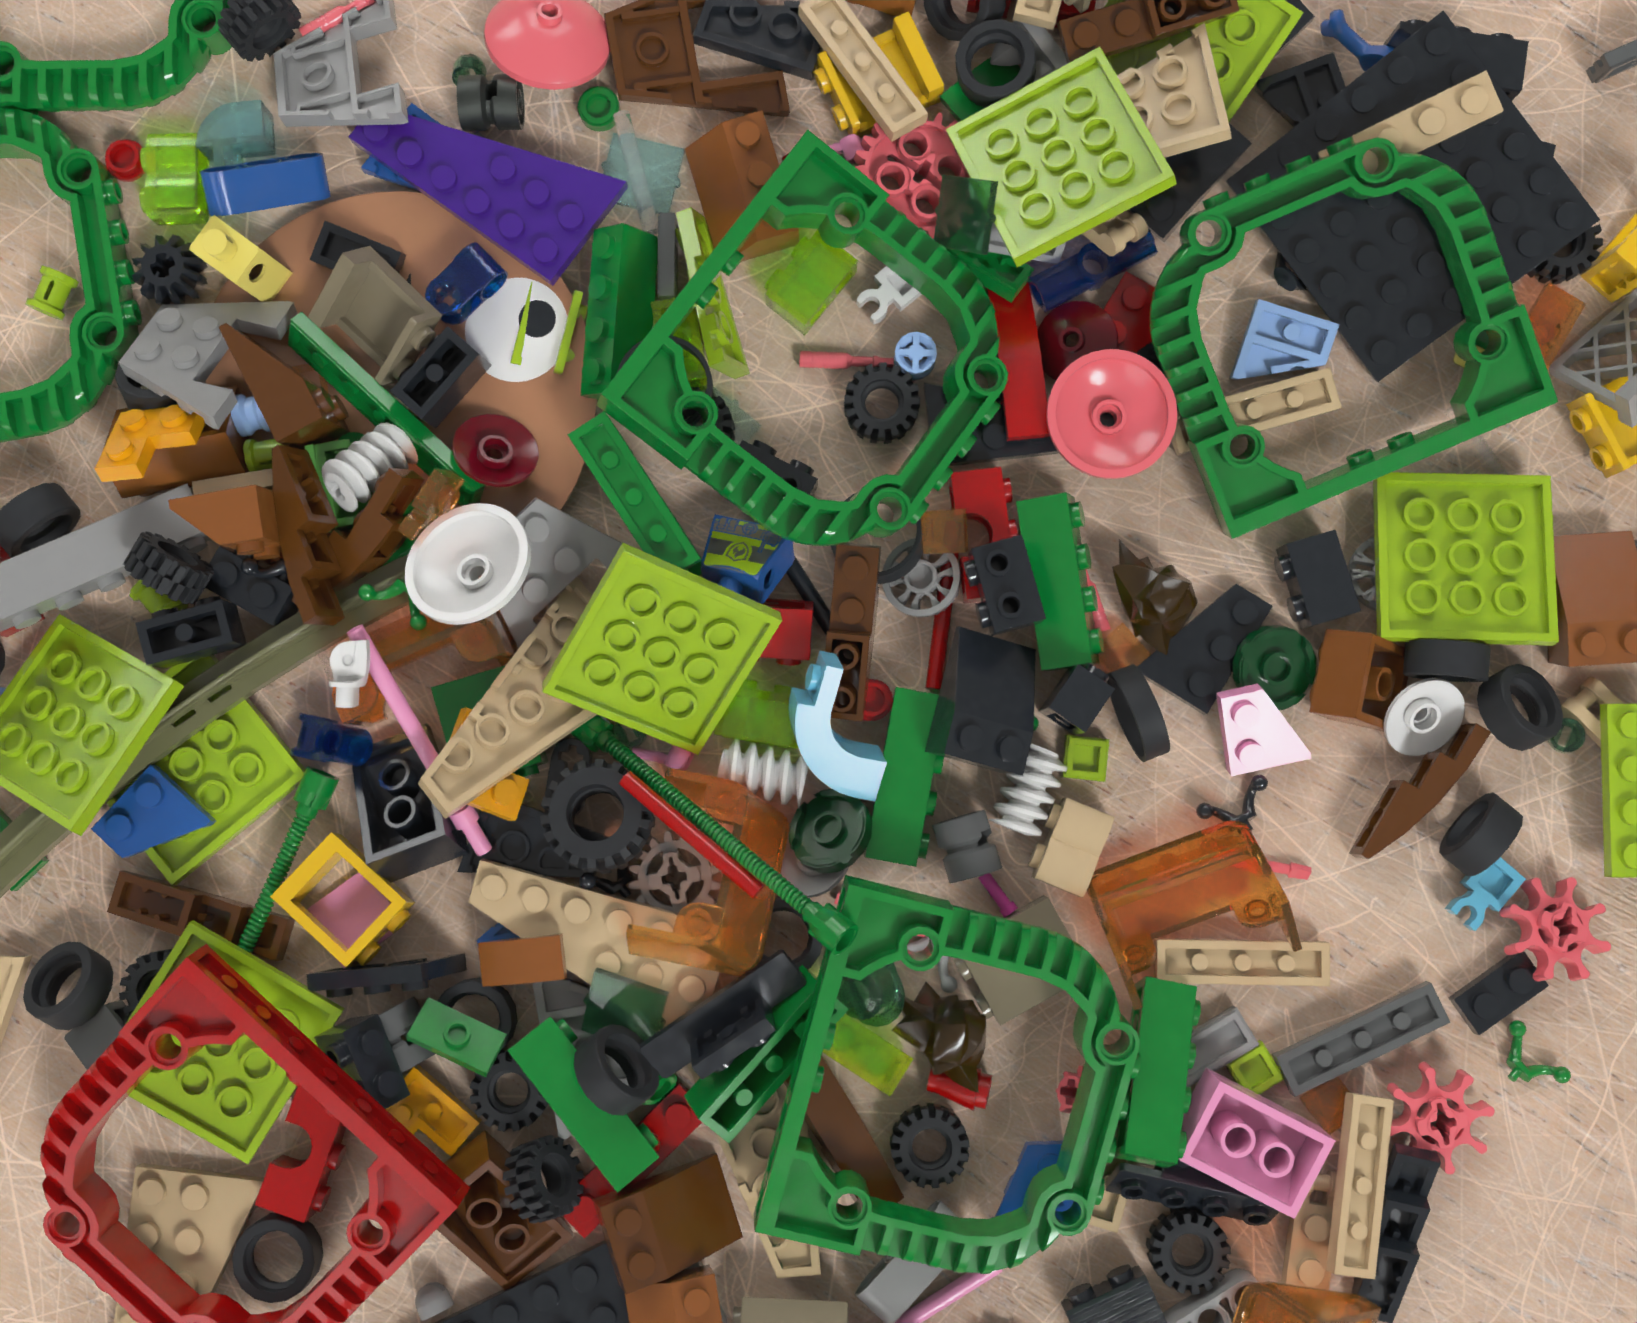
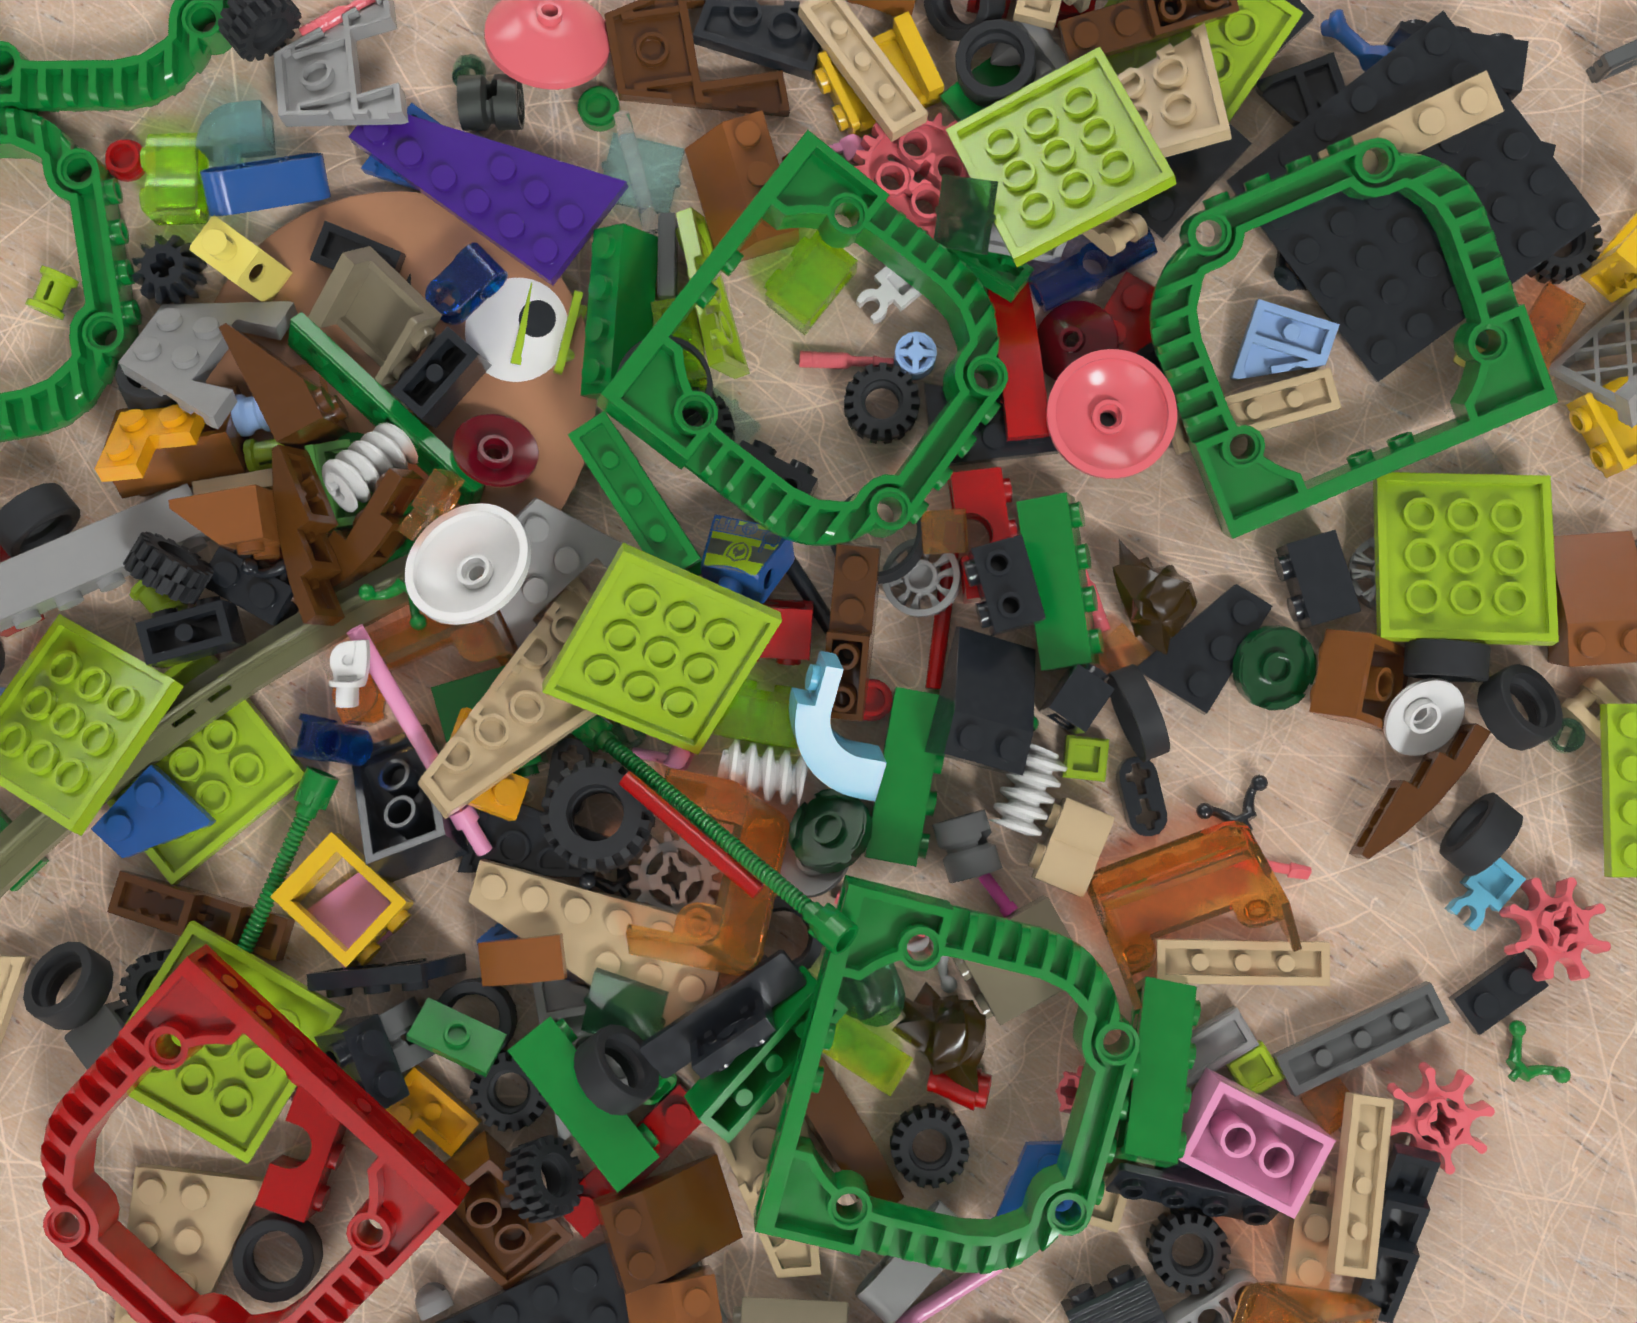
(1151, 793): none -> black beam
(1255, 732): wing -> none

